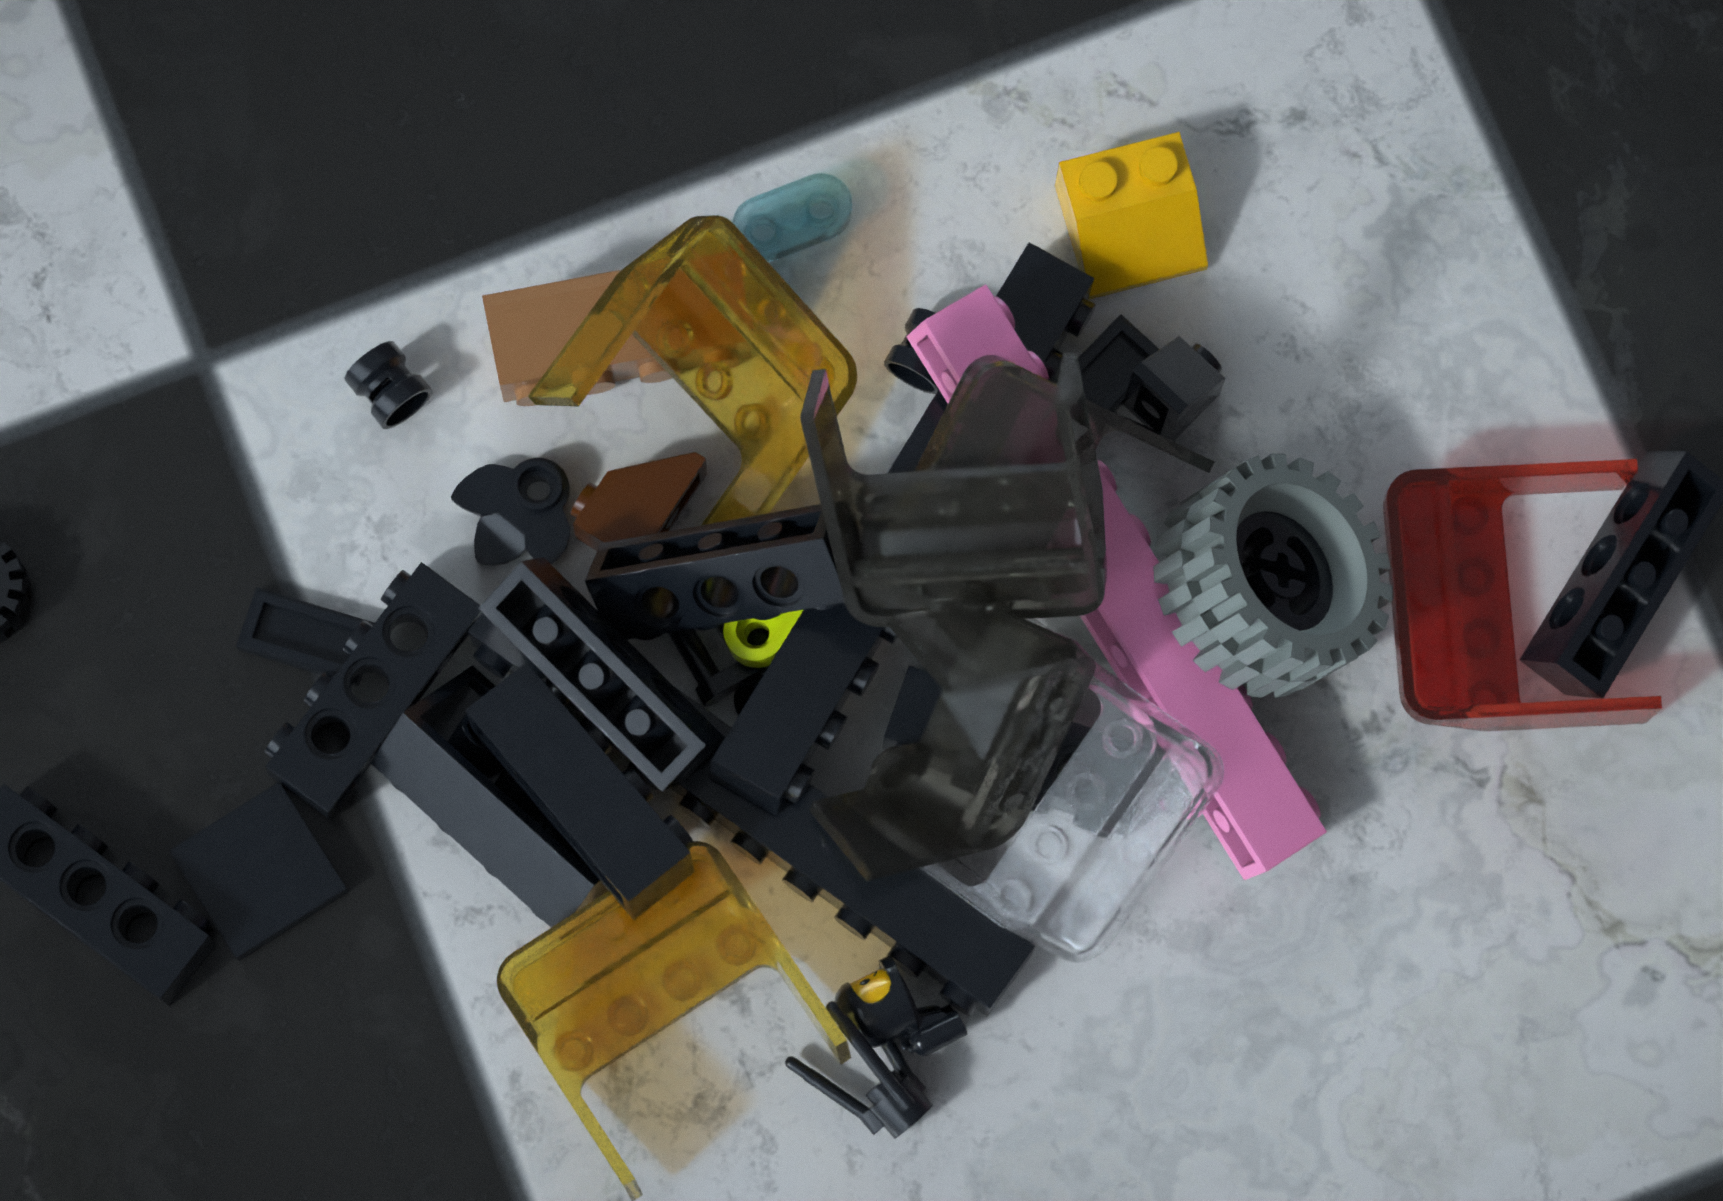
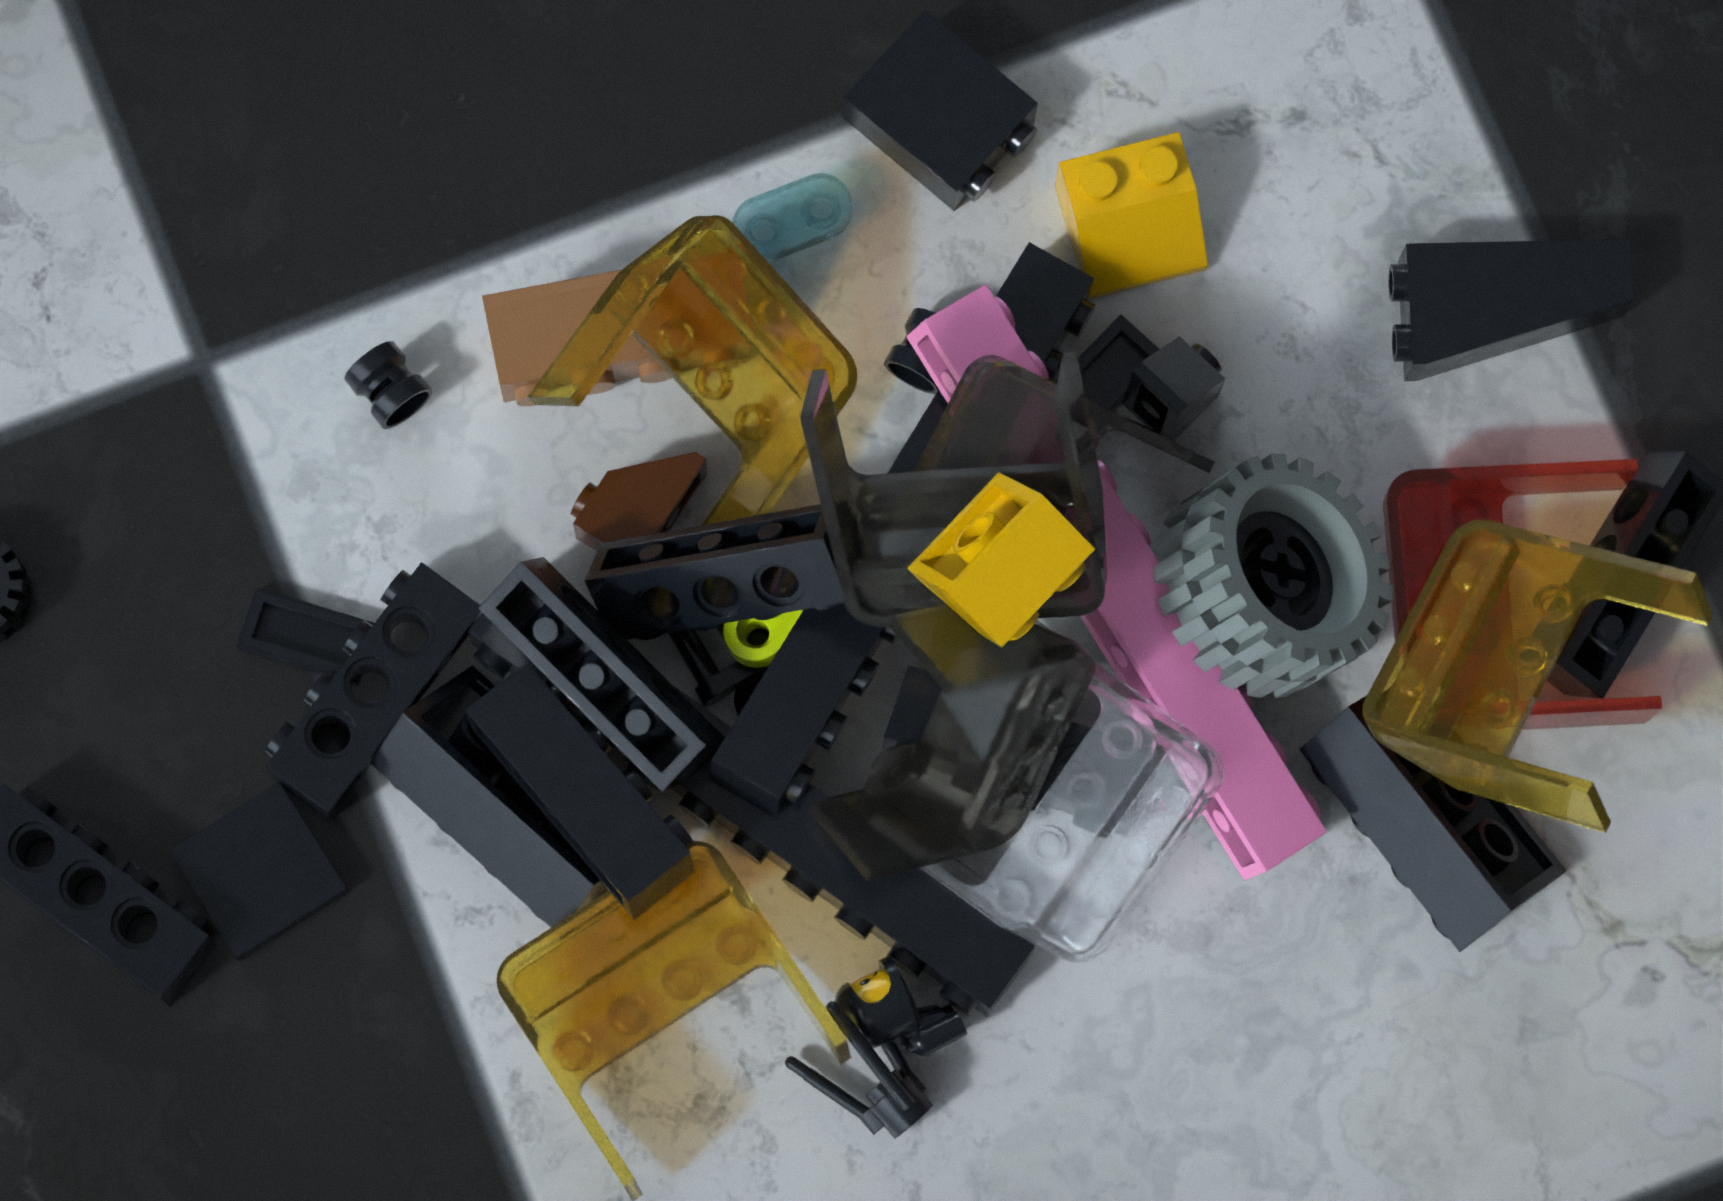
(510, 518): black plate -> none
(941, 111): none -> black brick
(1003, 559): none -> yellow slope
(1454, 850): none -> black slope
(1485, 647): none -> clear yellow windscreen
(1501, 296): none -> black slope

